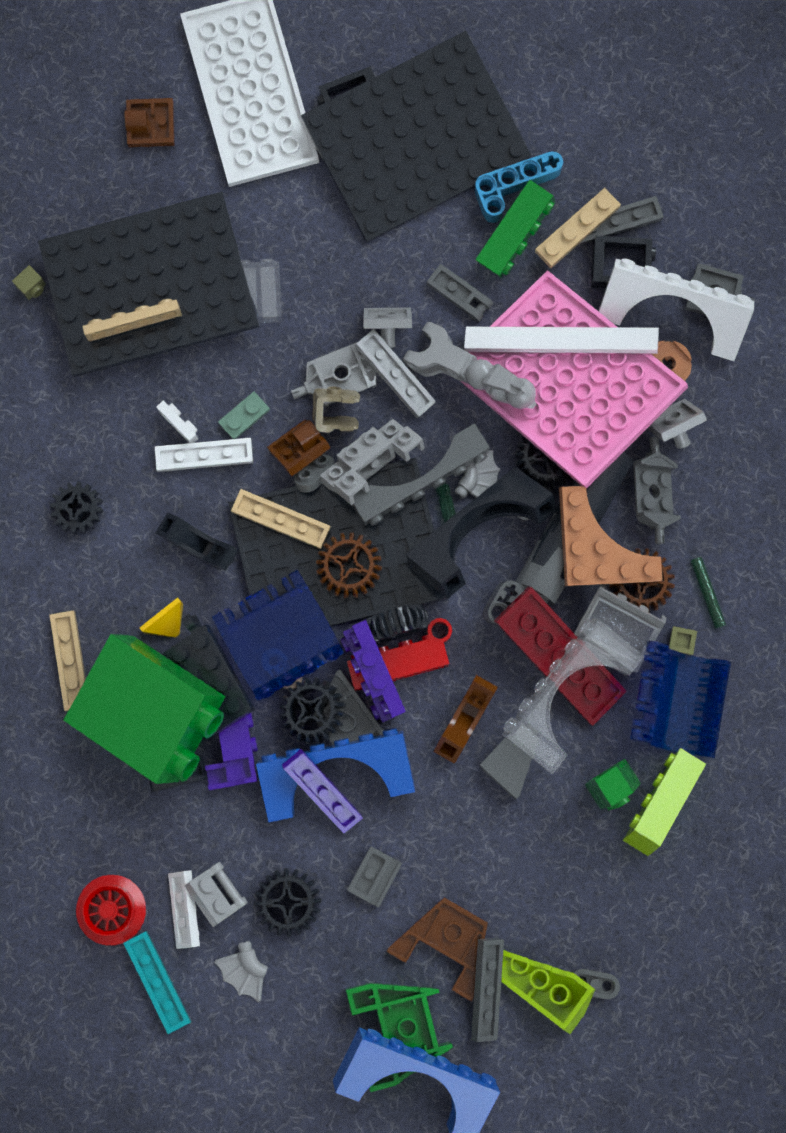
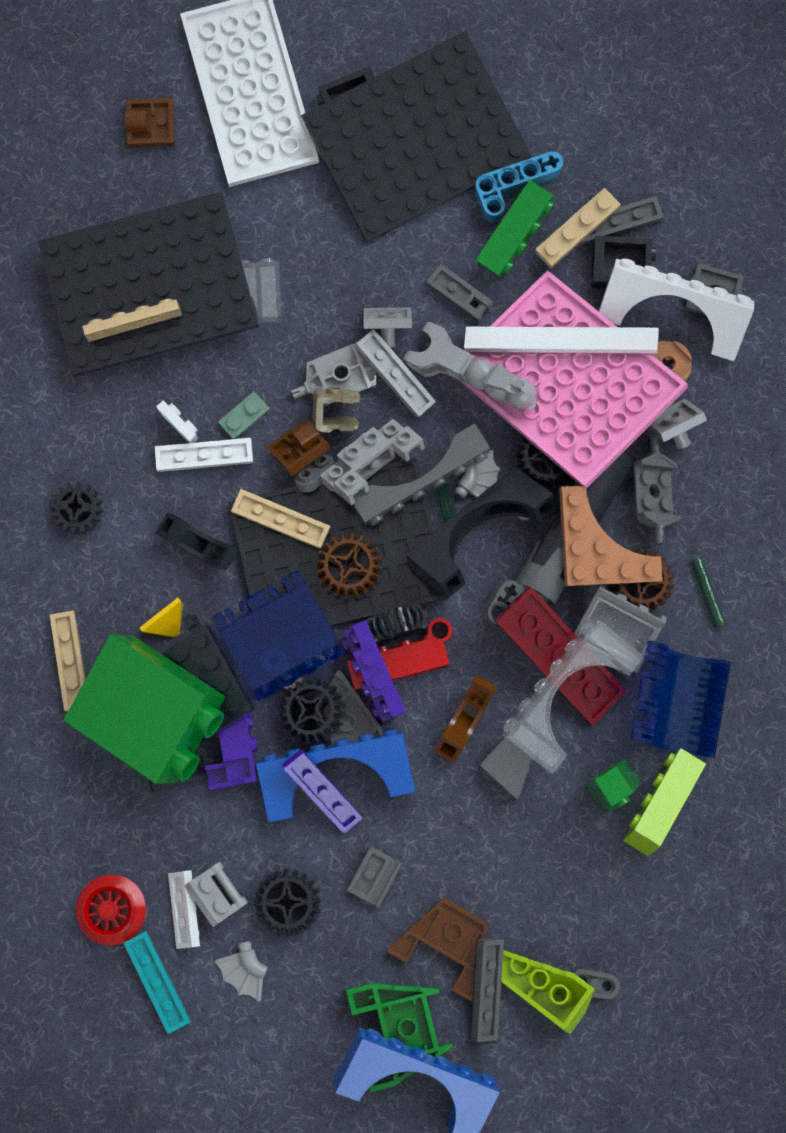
(29, 283): olive plate -> none
(682, 640): olive plate -> none

